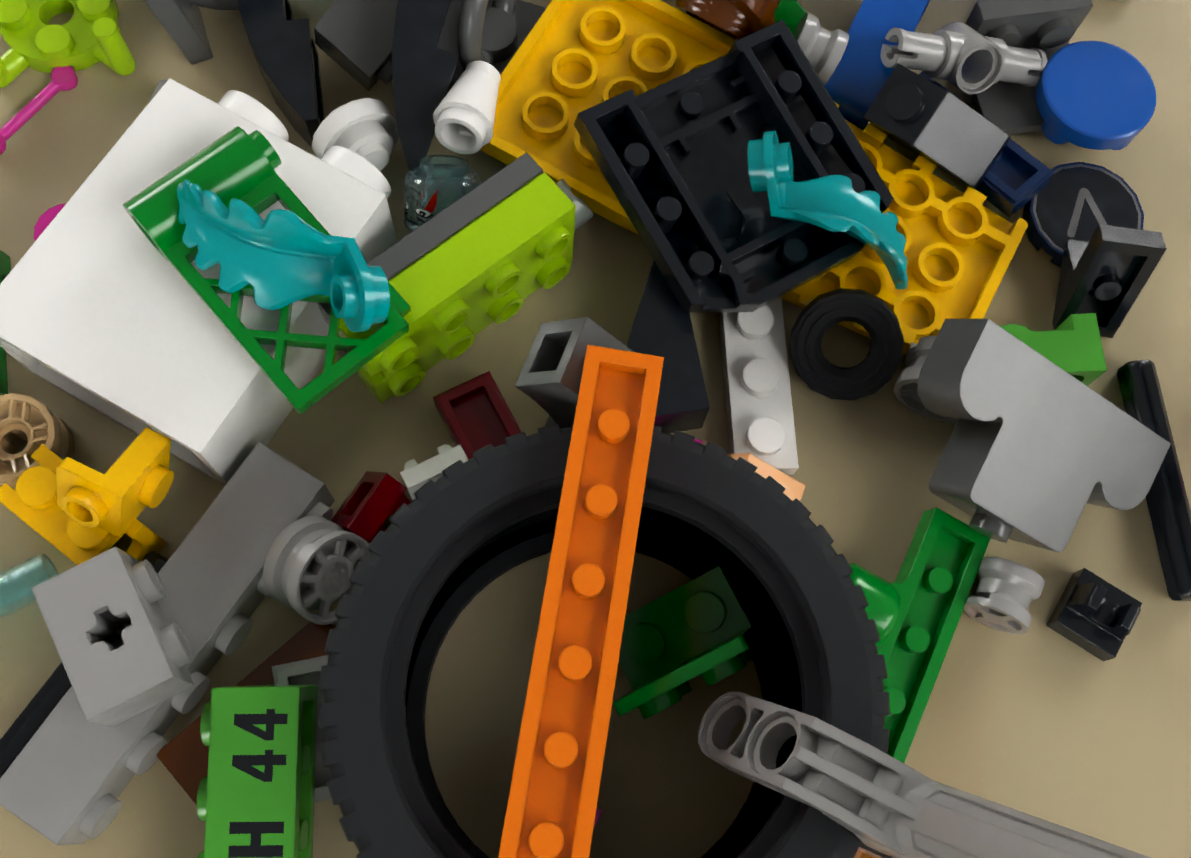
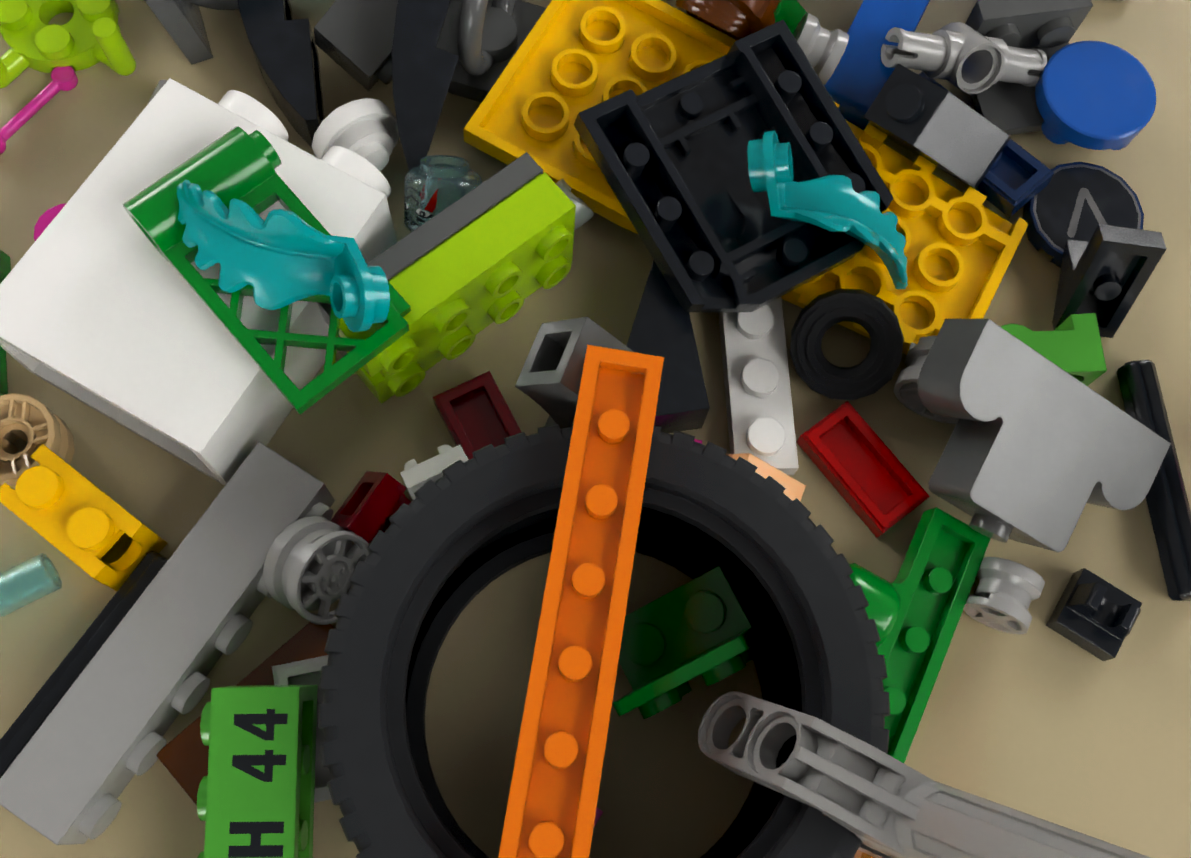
(84, 619): light grey brick -> none
(119, 496): yellow bracket -> none
(468, 110): white cone -> none
(862, 469): none -> red tile

